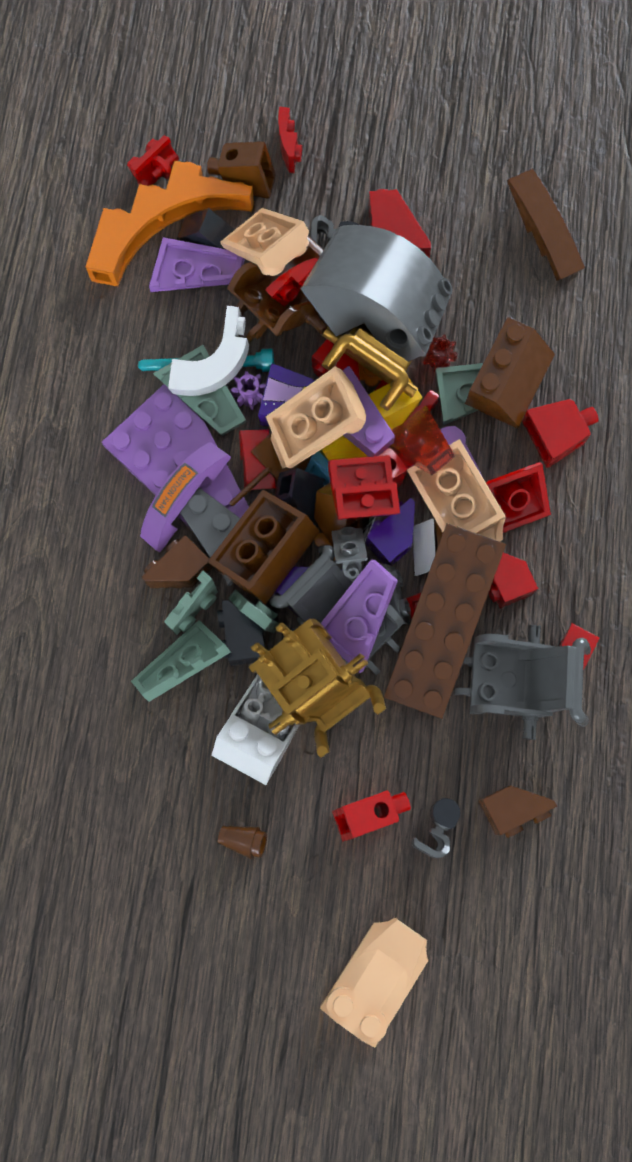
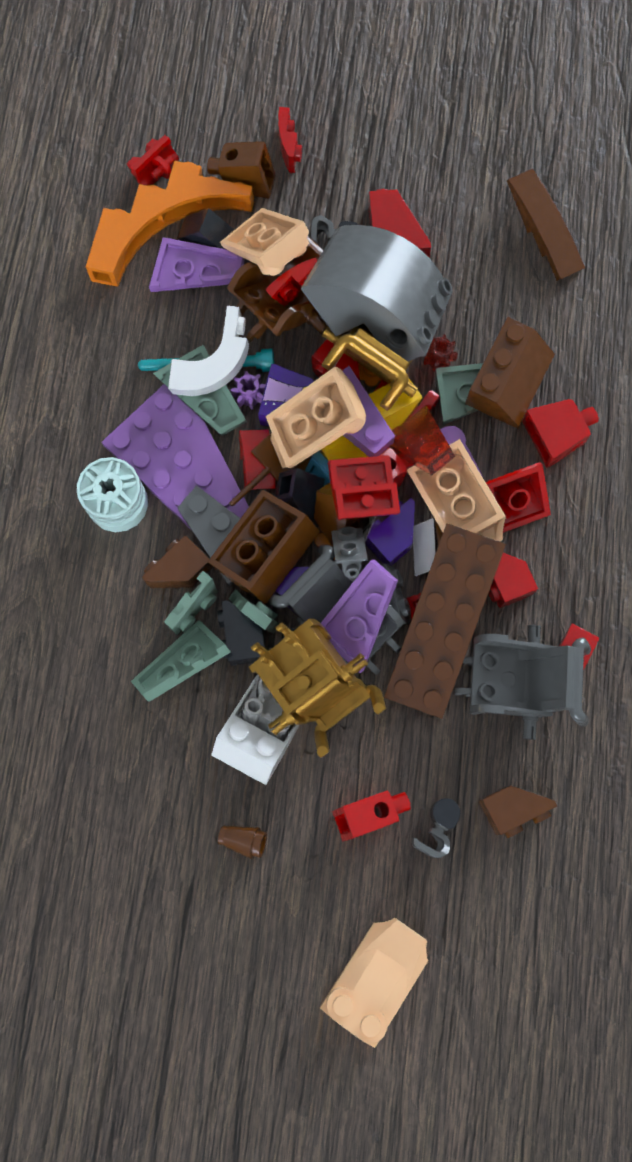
(117, 509): none -> light aqua wheel
(178, 490): medium lavender slope -> none

